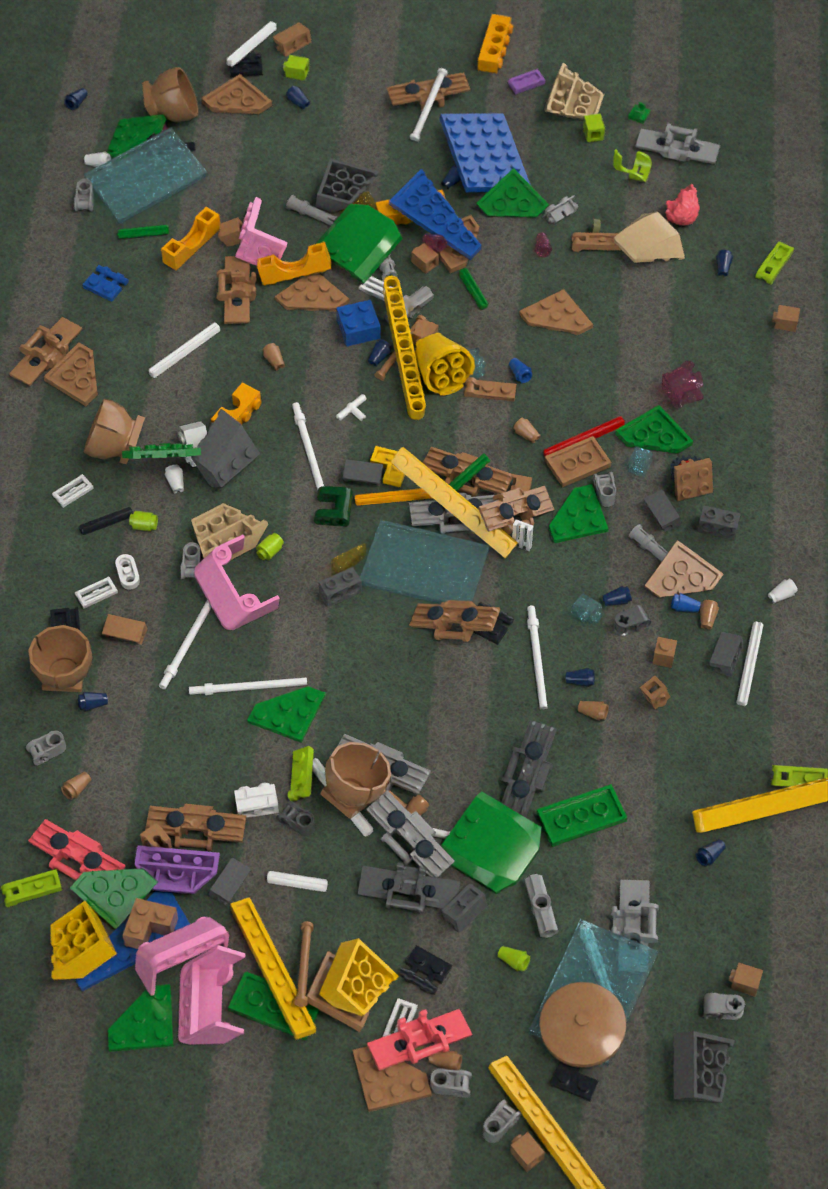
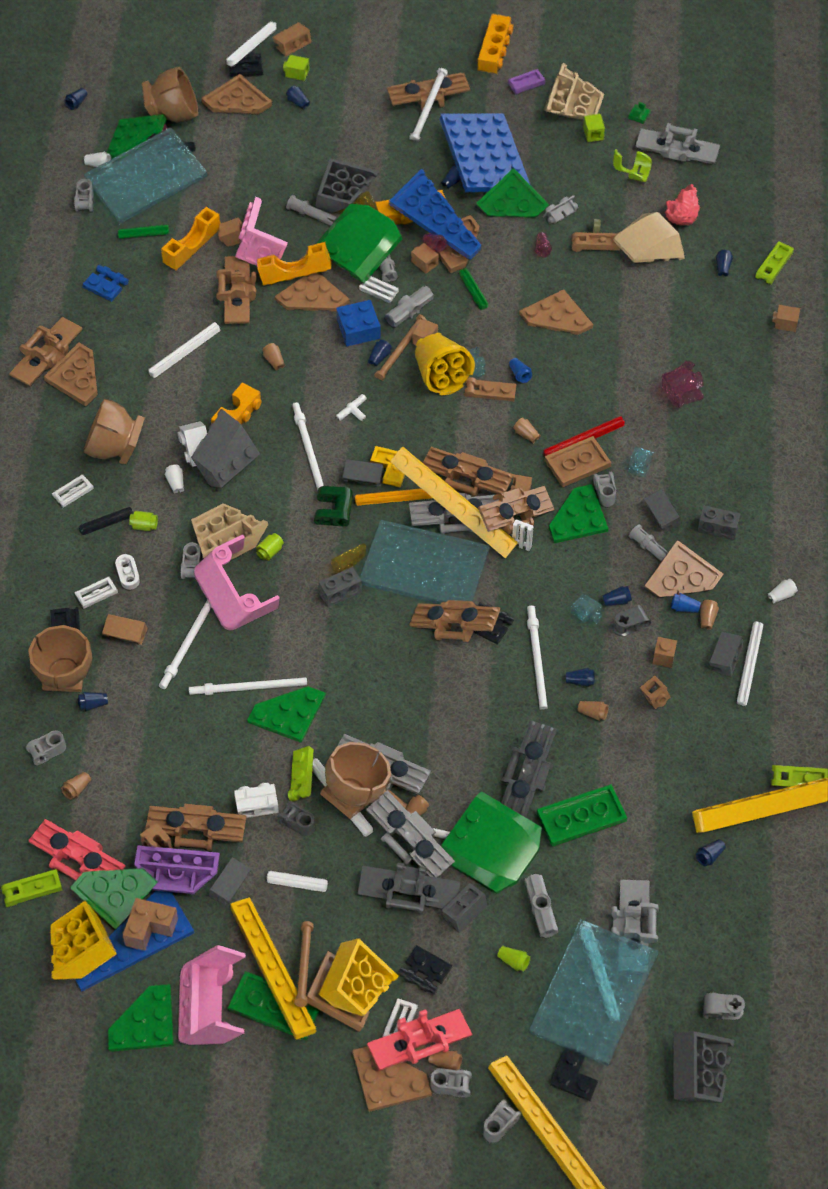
(162, 450): green plate -> none
(178, 947): bright pink windscreen -> none
(404, 354): yellow beam -> none
(469, 472): green axle -> none
(526, 1151): medium nougat brick -> none
(583, 1024): medium nougat dish -> none
(654, 432): green plate -> none
(691, 477): medium nougat plate -> none
(745, 979): medium nougat brick -> none

